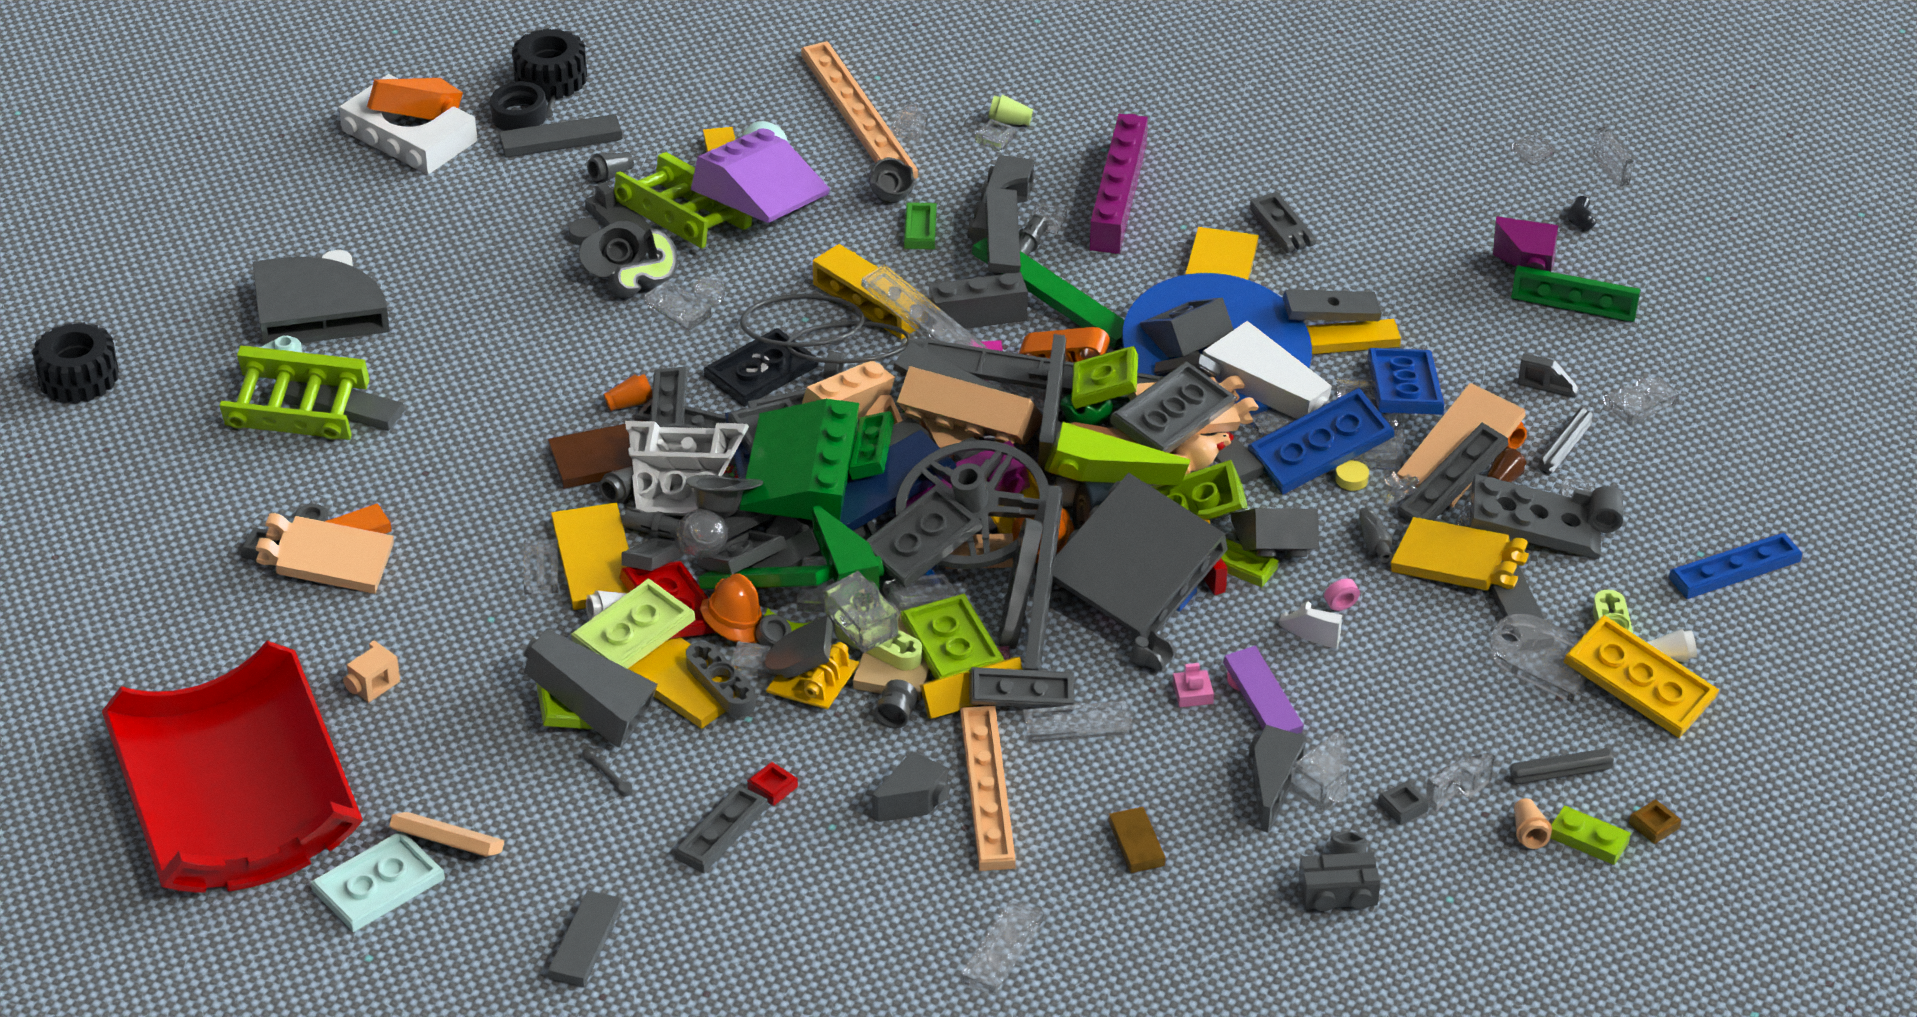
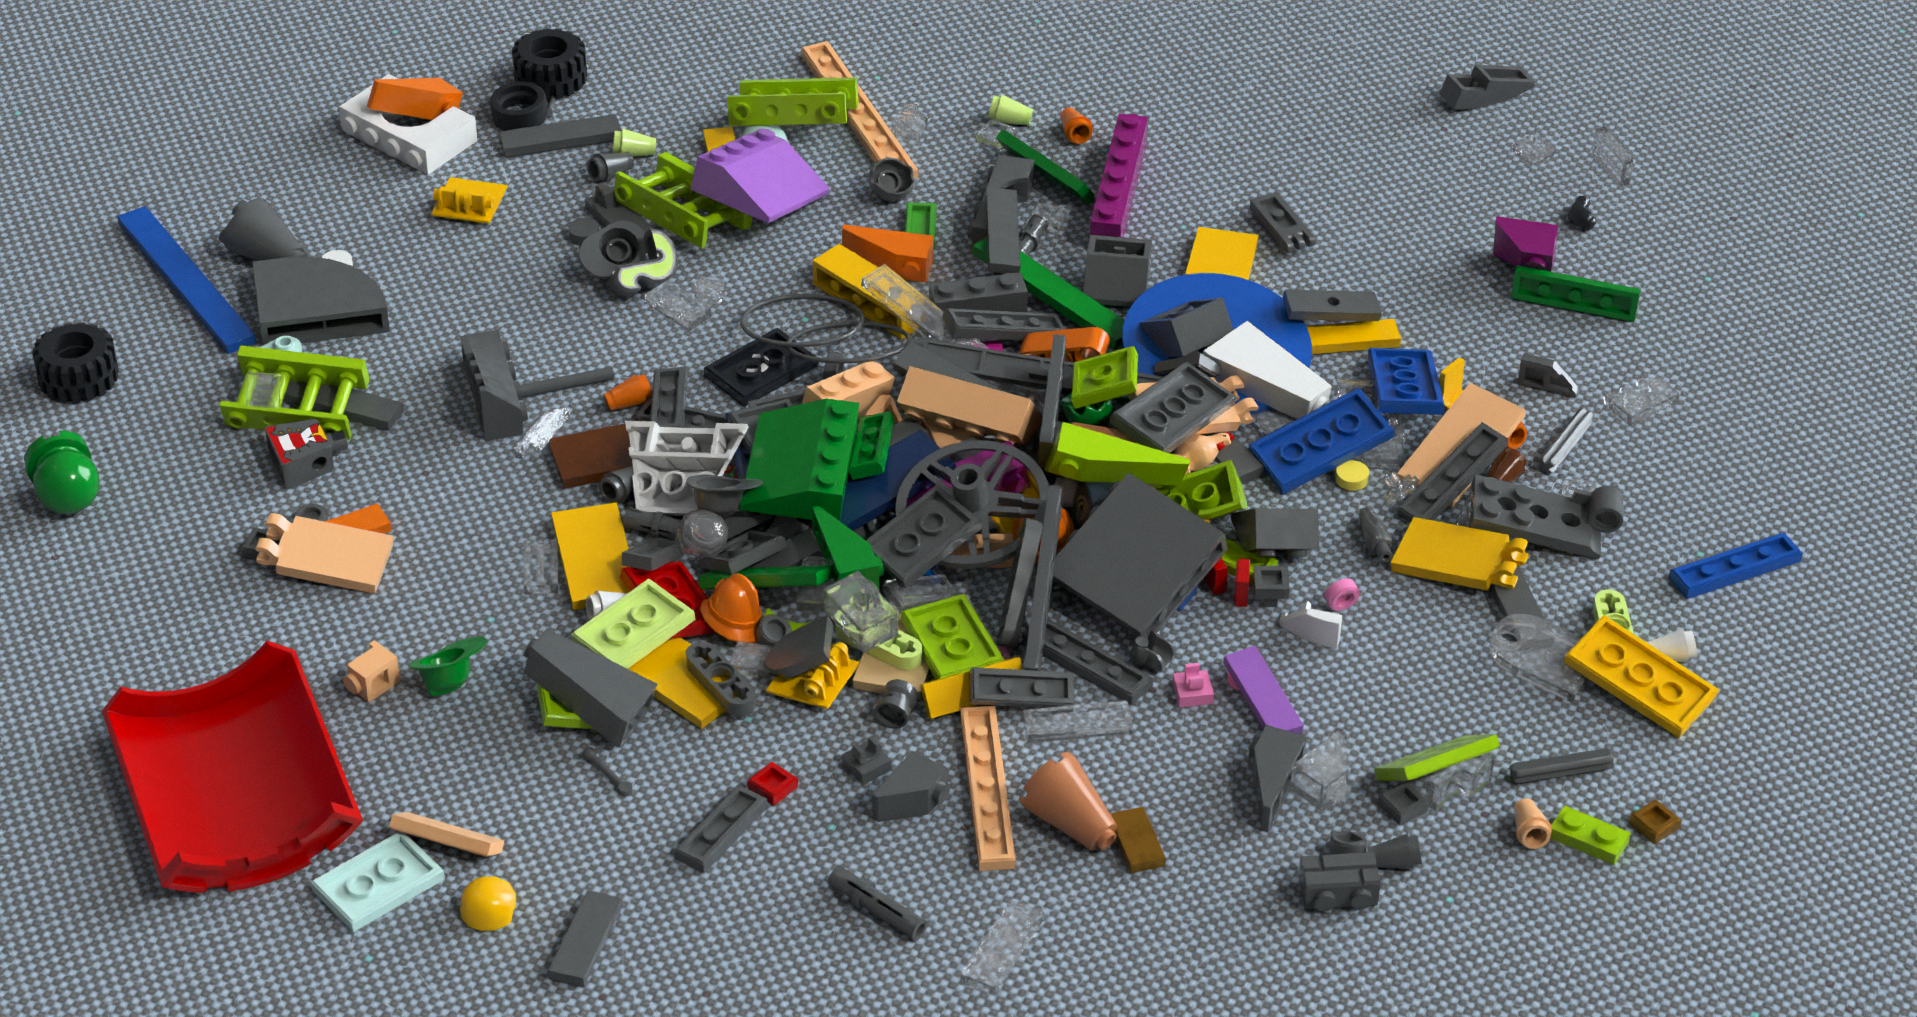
(62, 472): none -> green tile
(186, 279): none -> blue tile
(259, 233): none -> dark grey cone
(263, 390): none -> clear tile
(302, 450): none -> dark grey torso
(449, 666): none -> green piece
(468, 200): none -> yellow hinge
(487, 903): none -> yellow hair
(493, 385): none -> dark grey wedge
(540, 432): none -> clear tile
(567, 381): none -> dark grey bar
(634, 143): none -> yellowish green cone
(793, 101): none -> lime fence
(864, 894): none -> dark grey pin
(866, 761): none -> dark grey tile
(903, 252): none -> orange slope
(998, 324): none -> dark grey tile
(1046, 167): none -> green tile
(1069, 802): none -> nougat cone
(1076, 126): none -> orange cone
(1093, 663): none -> dark grey tile
(1117, 269): none -> dark grey slope
(1242, 582): none -> red tile
(1271, 584): none -> dark grey tile
(1398, 852): none -> dark grey cone
(1437, 757): none -> lime tile
(1451, 382): none -> yellow bracket
(1485, 86): none -> dark grey slope

